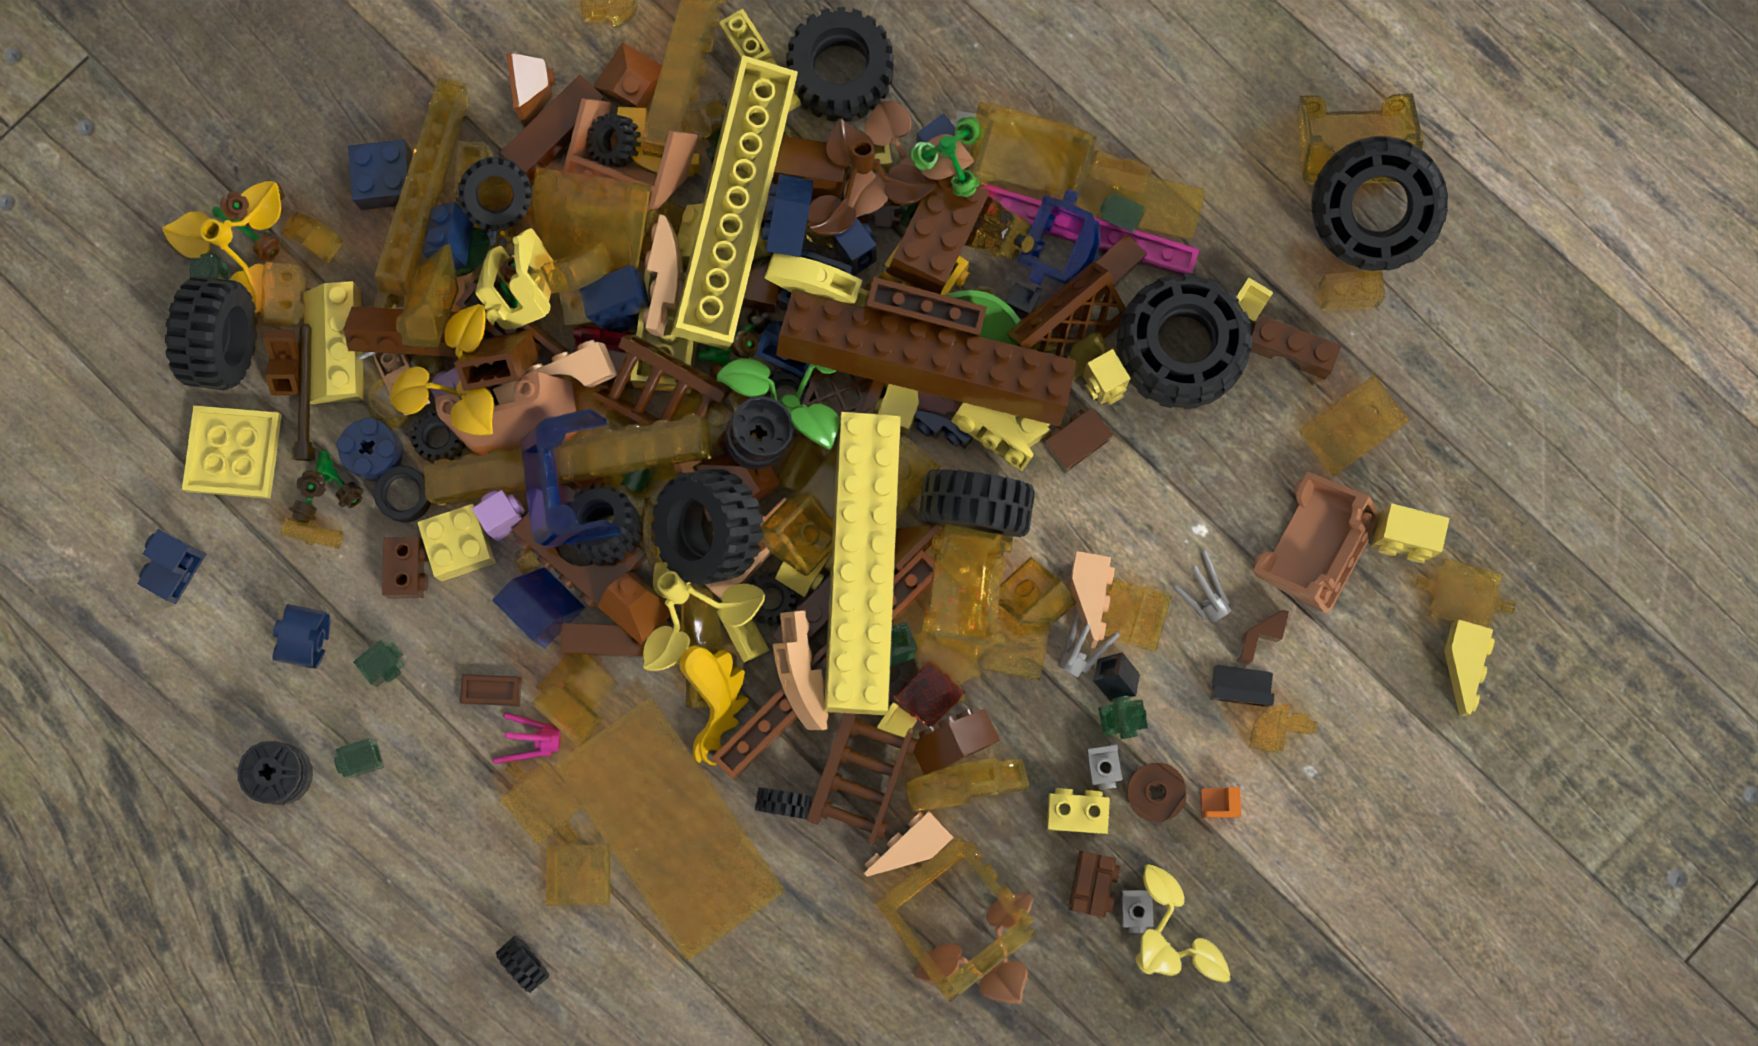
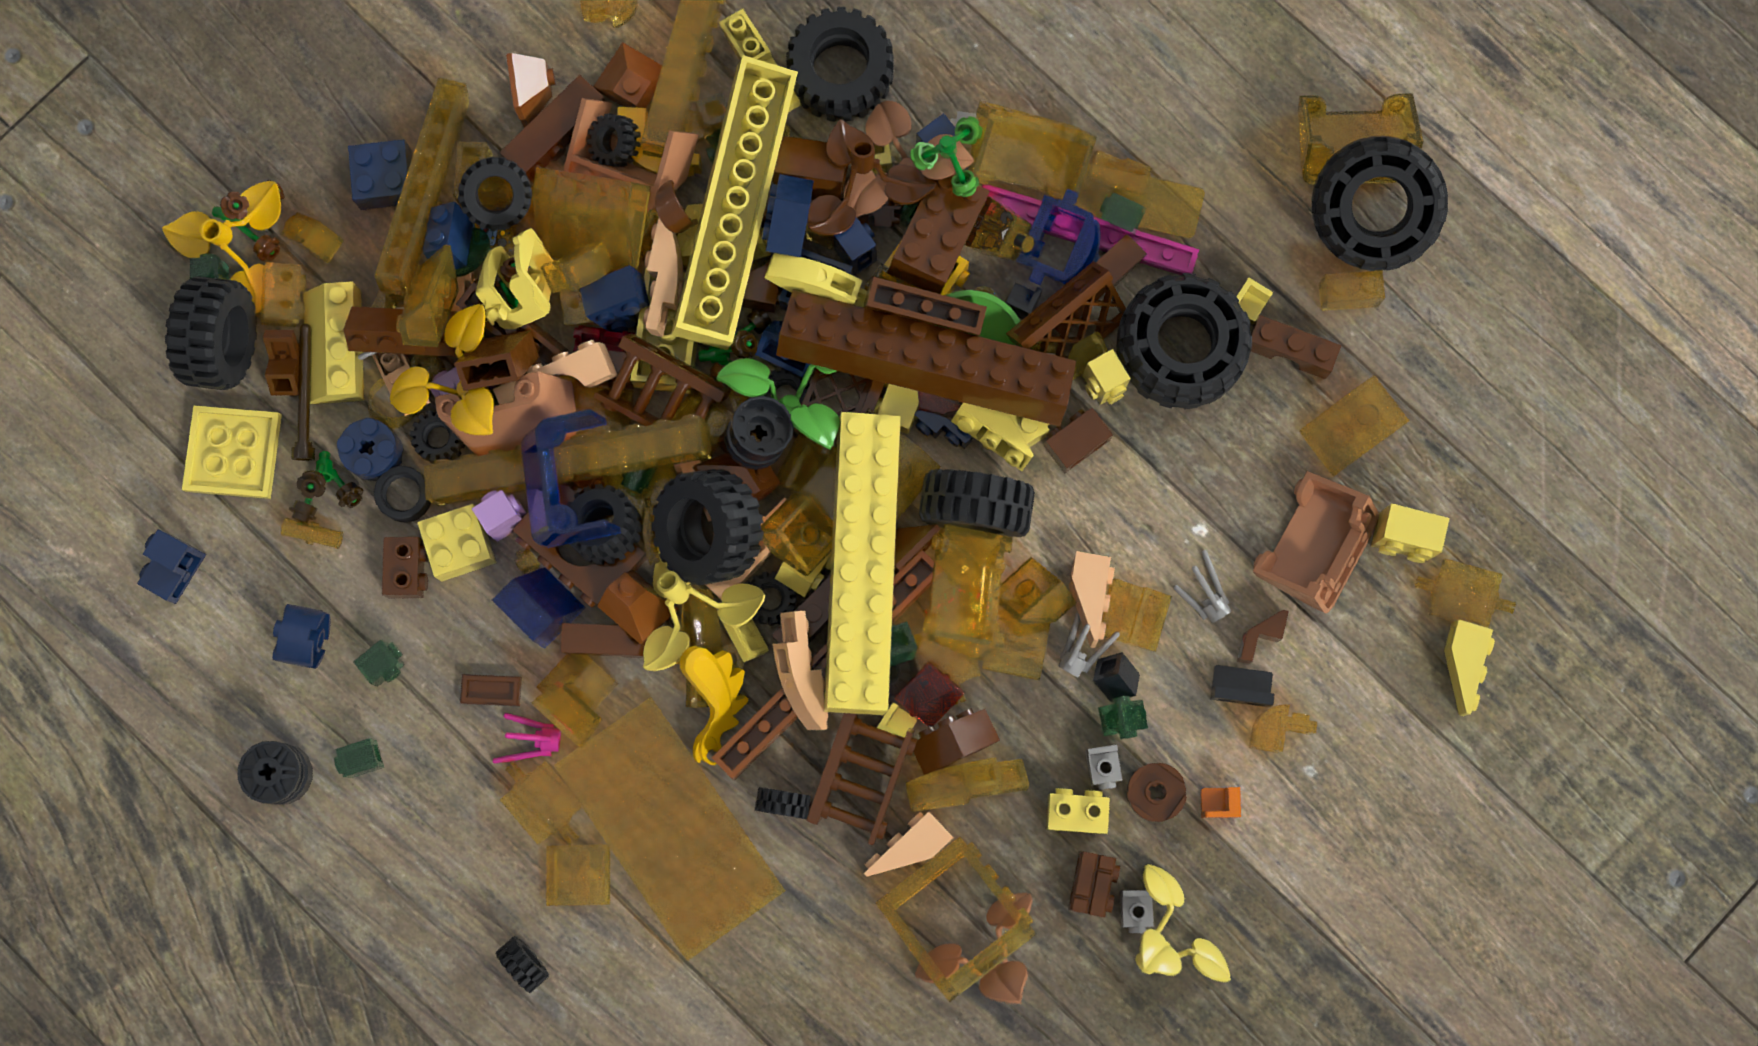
(671, 211): none -> reddish brown helmet

